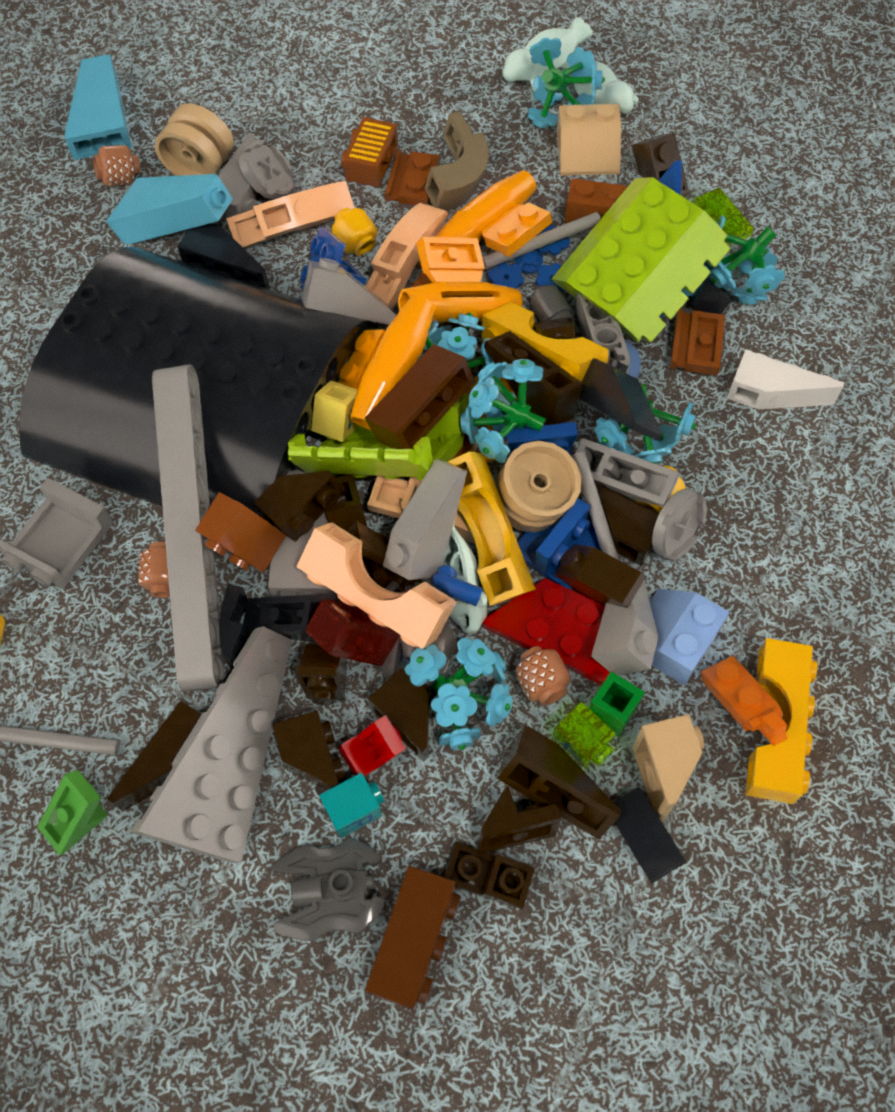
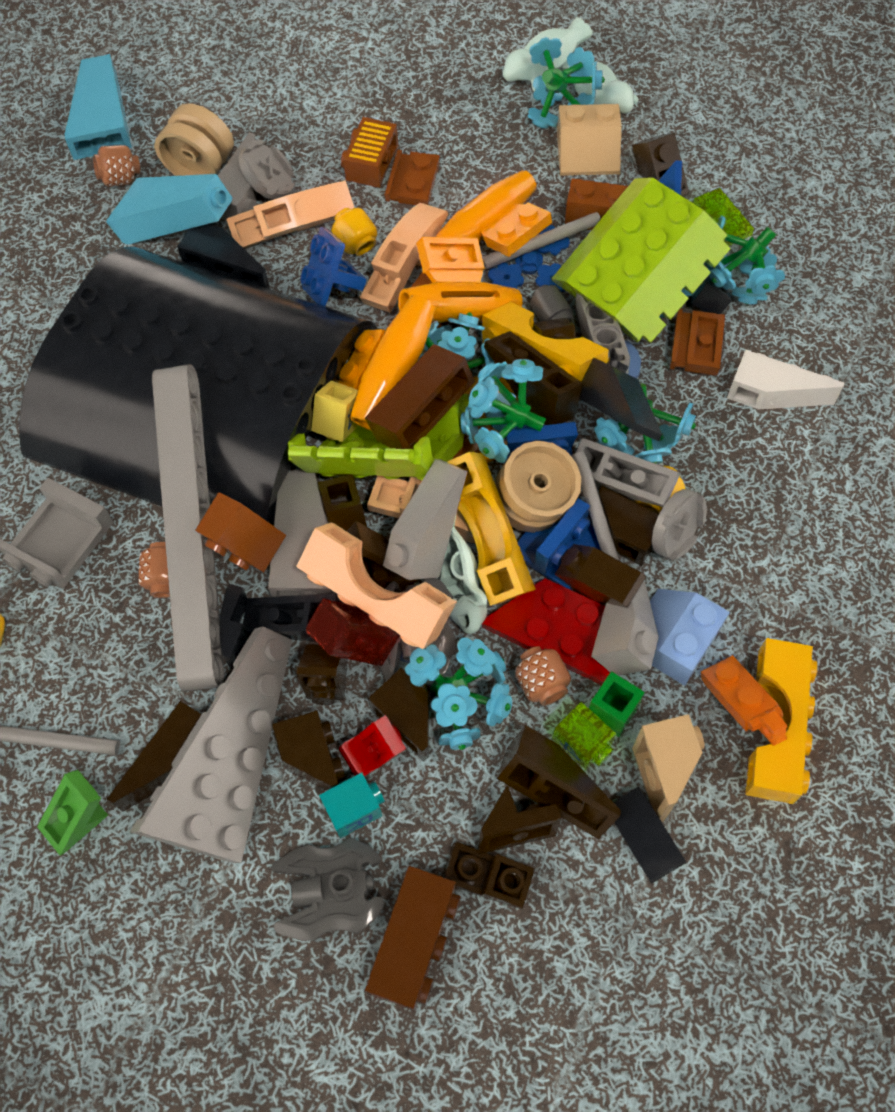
(299, 500): dark brown slope -> none
(337, 291): light grey slope -> none
(446, 582): blue arm -> none
(457, 182): dark tan arch -> none

